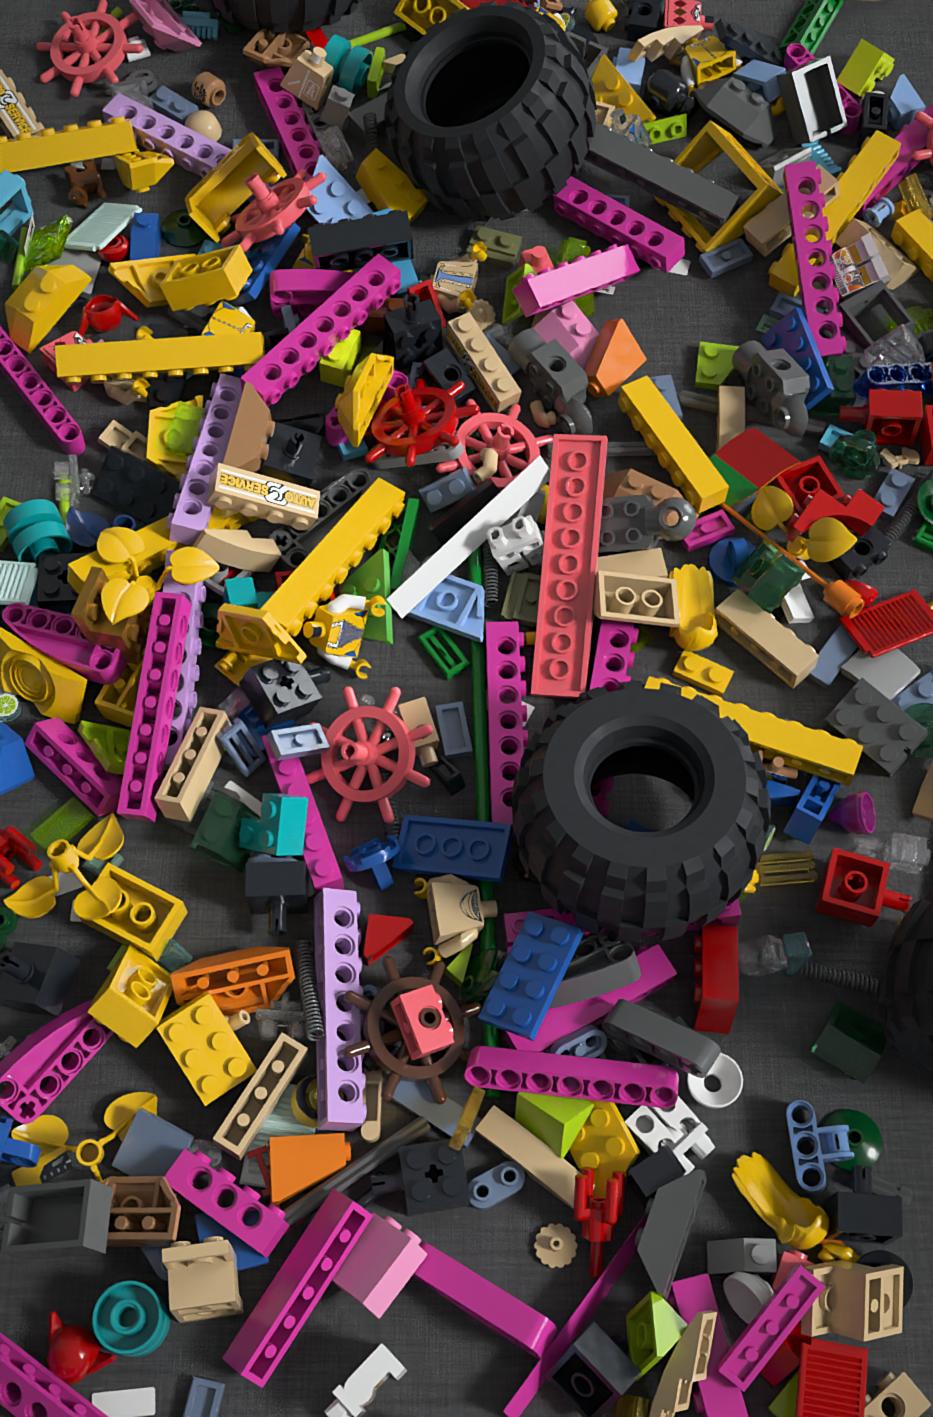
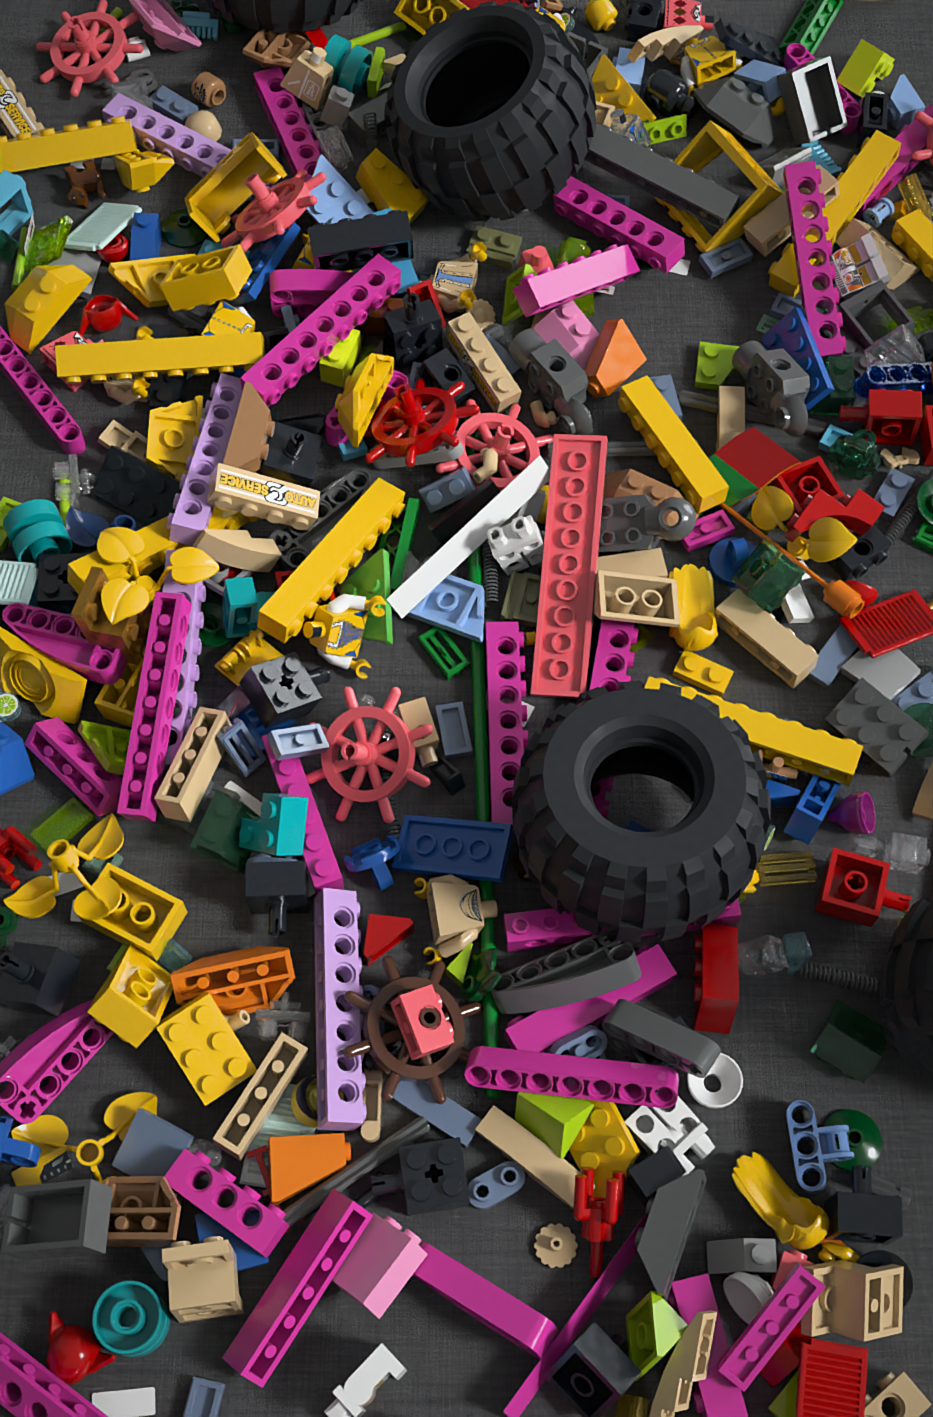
(184, 428): clear neon green tile -> none
(256, 634): yellow wing -> none
(318, 1019): dark grey piece -> none
(467, 1118): clear yellow tile -> none
(531, 975): blue plate -> none

